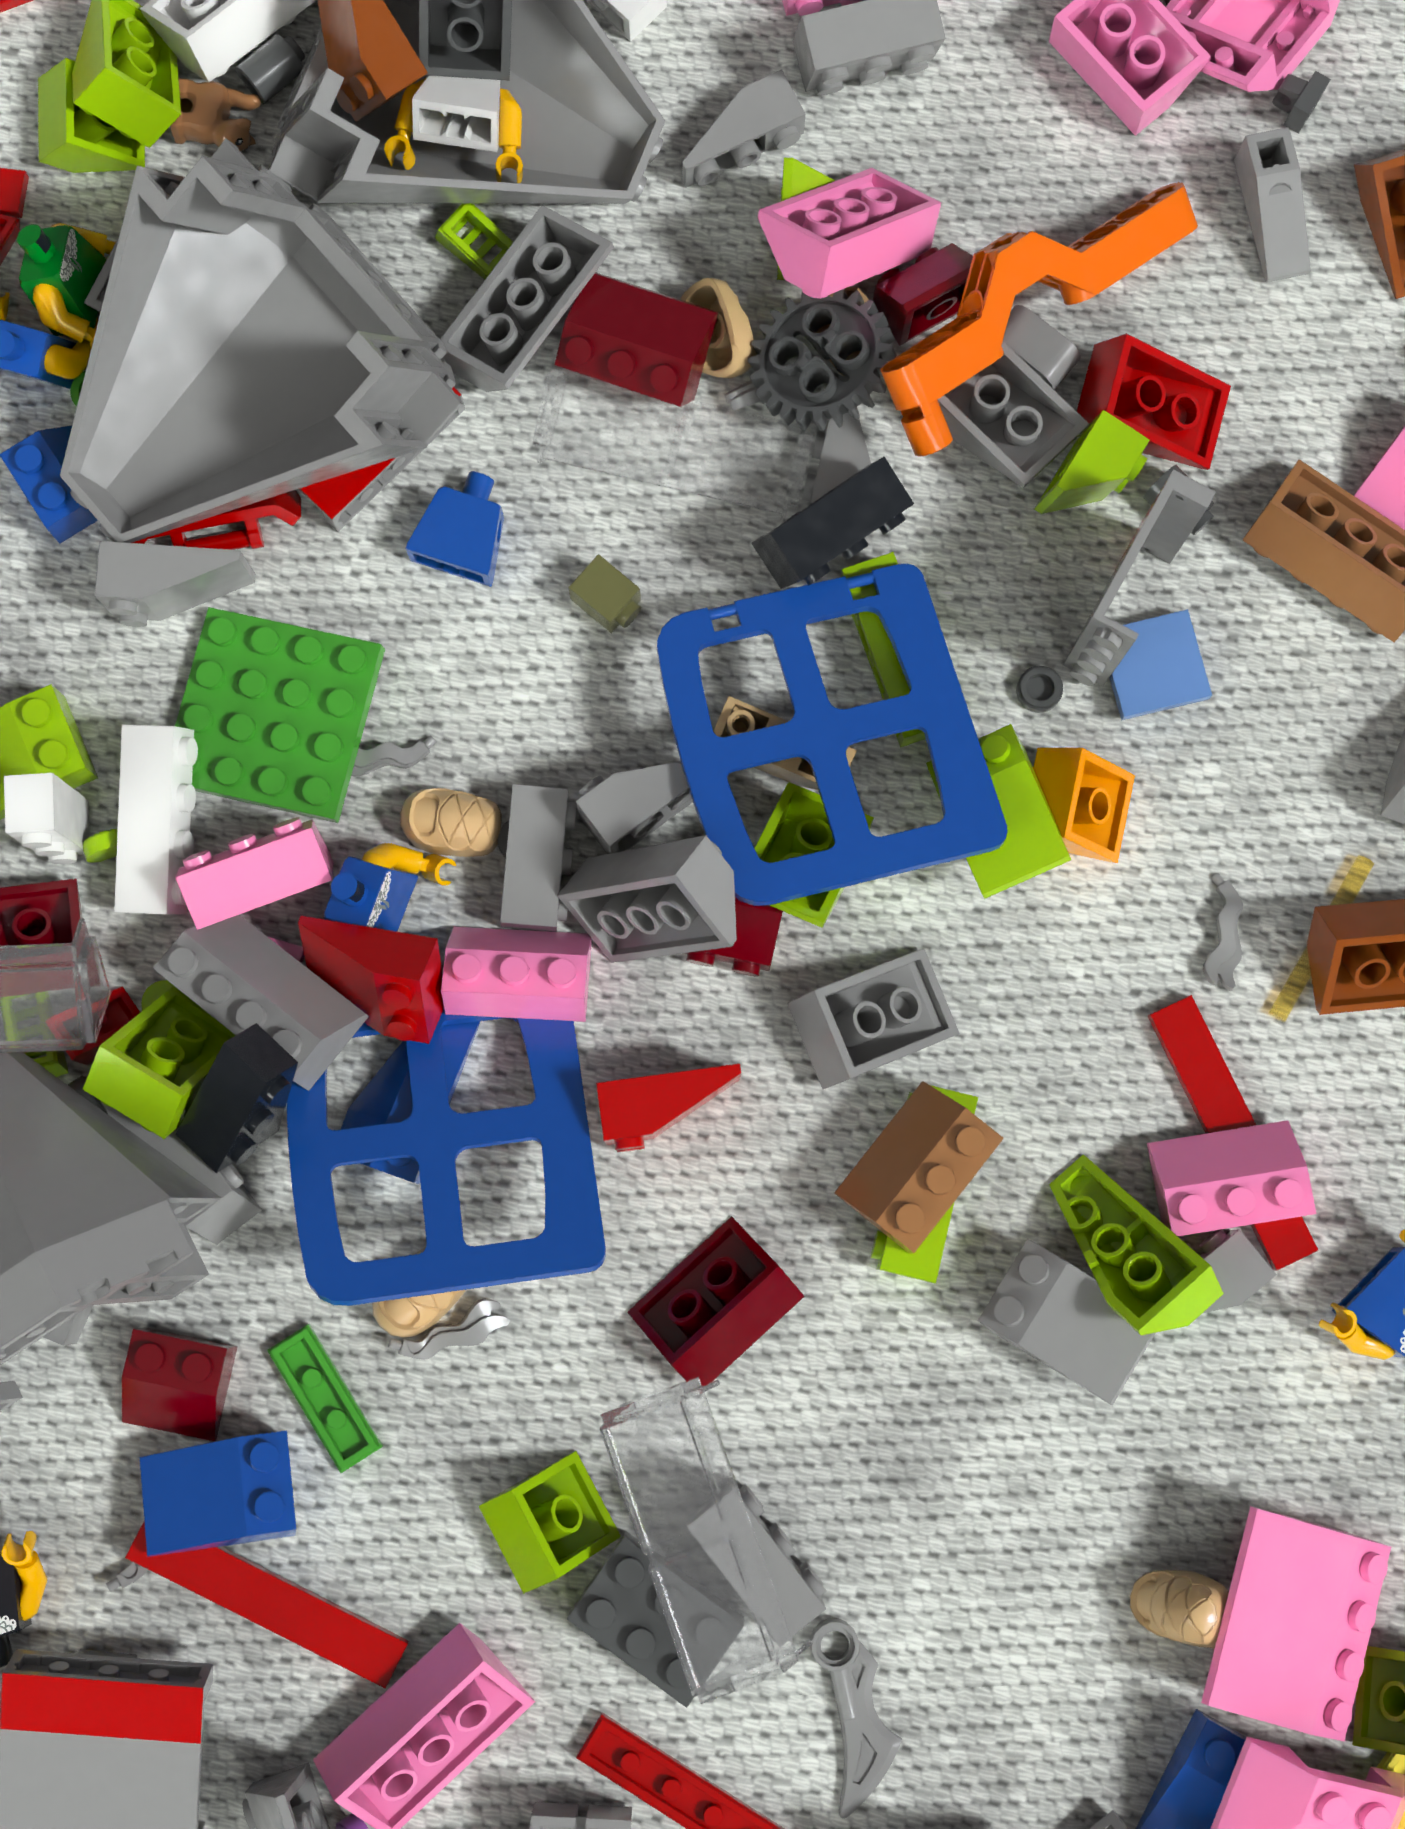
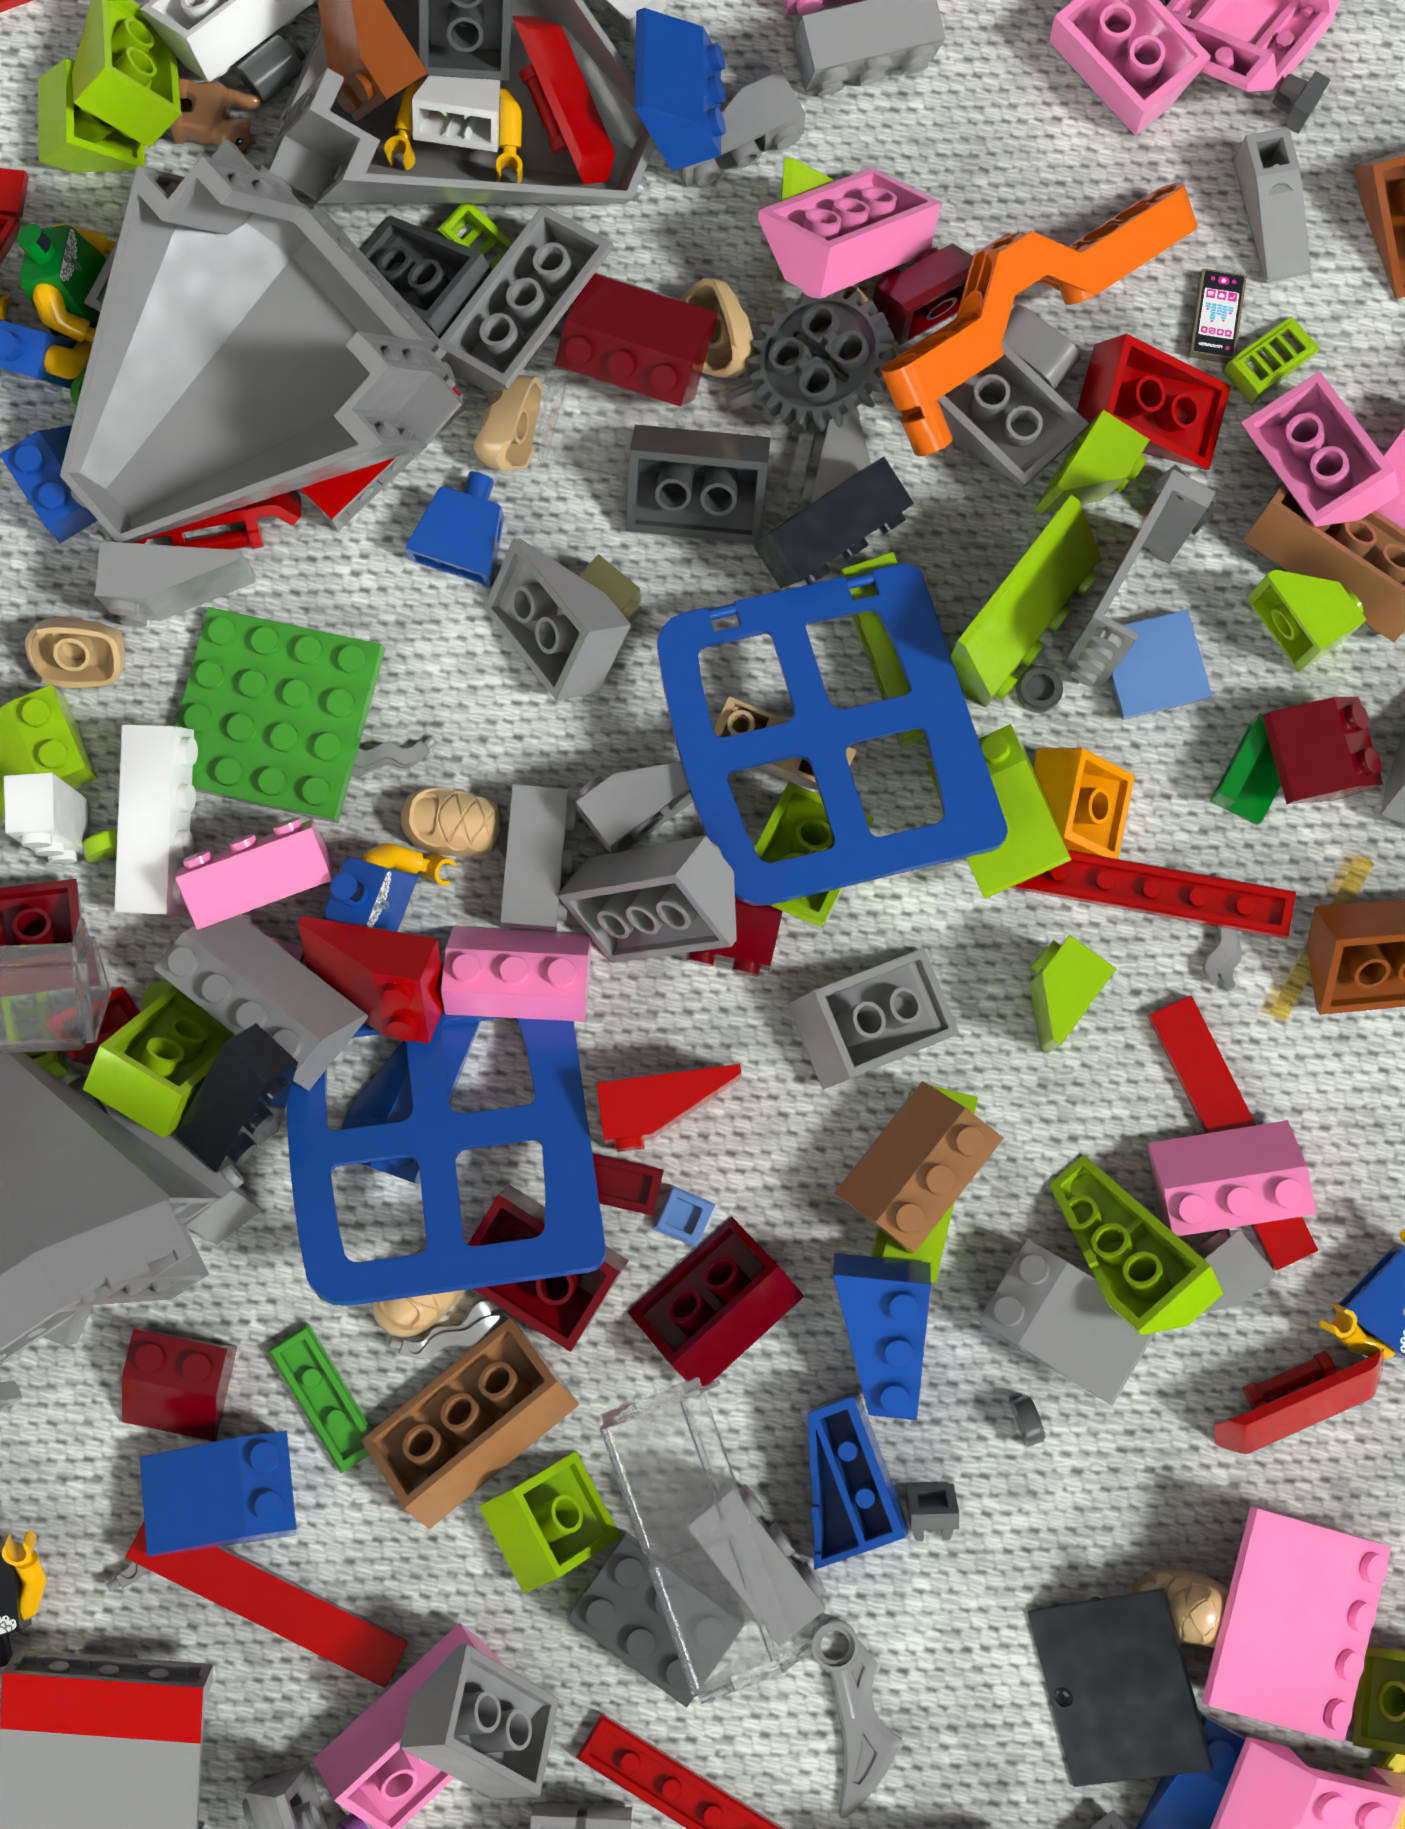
(75, 652): none -> tan piece
(427, 270): none -> dark grey slope
(469, 1423): none -> medium nougat slope
(482, 1725): none -> light grey slope
(510, 425): none -> tan piece
(555, 1305): none -> dark red slope
(556, 621): none -> light grey slope
(564, 99): none -> red piece
(627, 1184): none -> dark red tile
(679, 88): none -> blue slope
(684, 1216): none -> medium blue tile
(696, 483): none -> dark grey slope
(851, 1486): none -> blue wedge
(886, 1325): none -> blue wedge
(932, 1509): none -> dark grey tile
(1026, 605): none -> lime slope
(1027, 1420): none -> dark grey tile
(1064, 988): none -> lime slope
(1120, 1688): none -> black piece
(1168, 894): none -> red tile
(1217, 316): none -> tile
(1246, 379): none -> lime slope
(1250, 777): none -> green panel
(1300, 1408): none -> red piece
(1306, 614): none -> lime slope
(1322, 454): none -> bright pink slope
(1323, 750): none -> dark red slope

